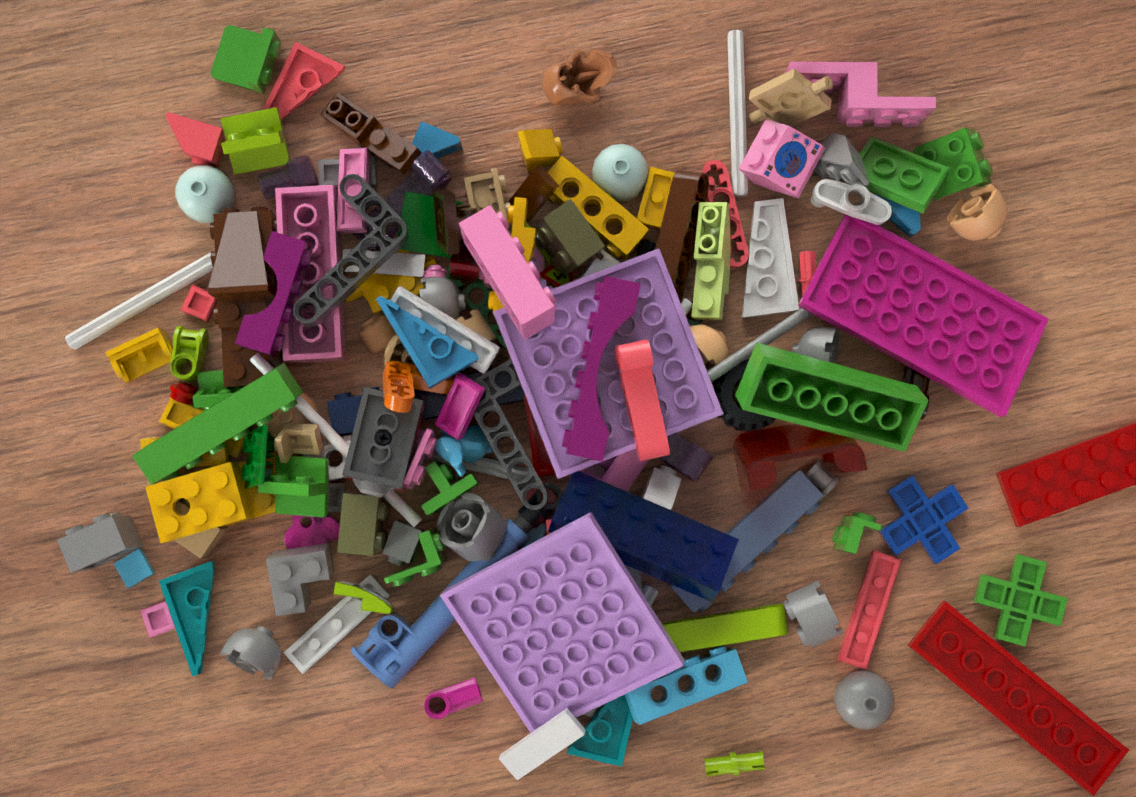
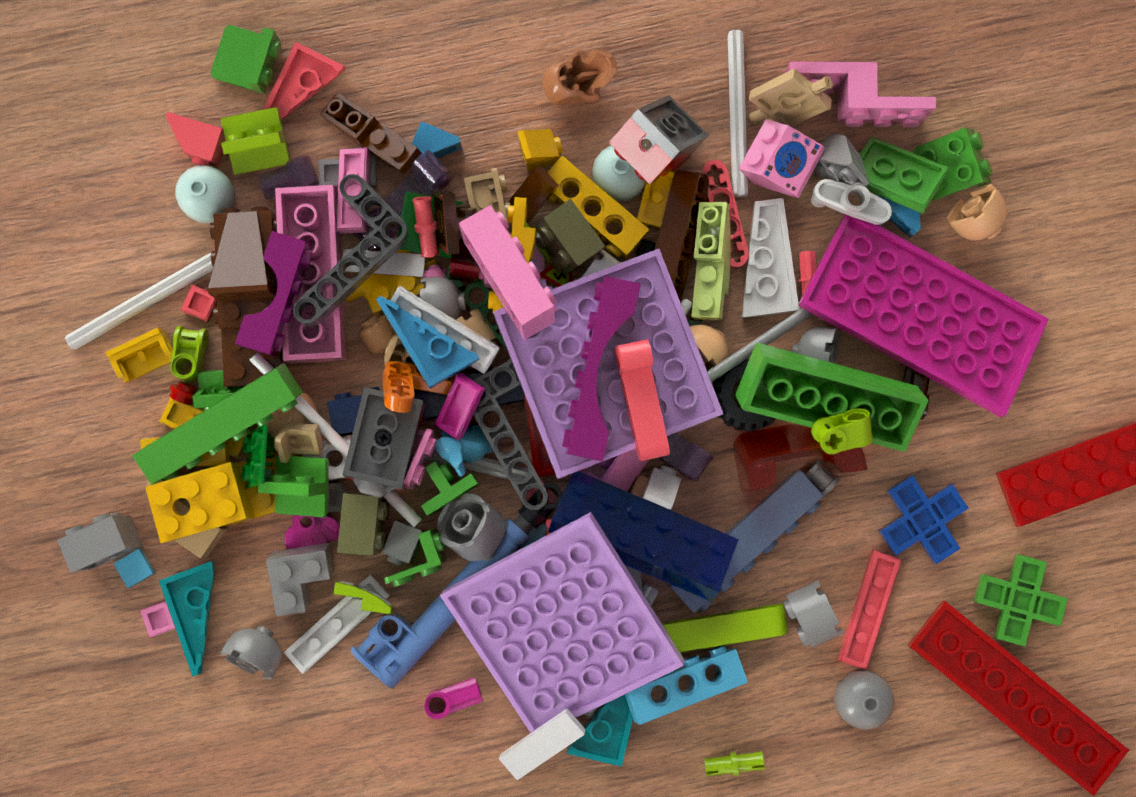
(426, 226): none -> coral pin
(639, 486): none -> nougat tile
(658, 139): none -> piece
(846, 431): none -> lime piece
(849, 533): bright green bracket -> none

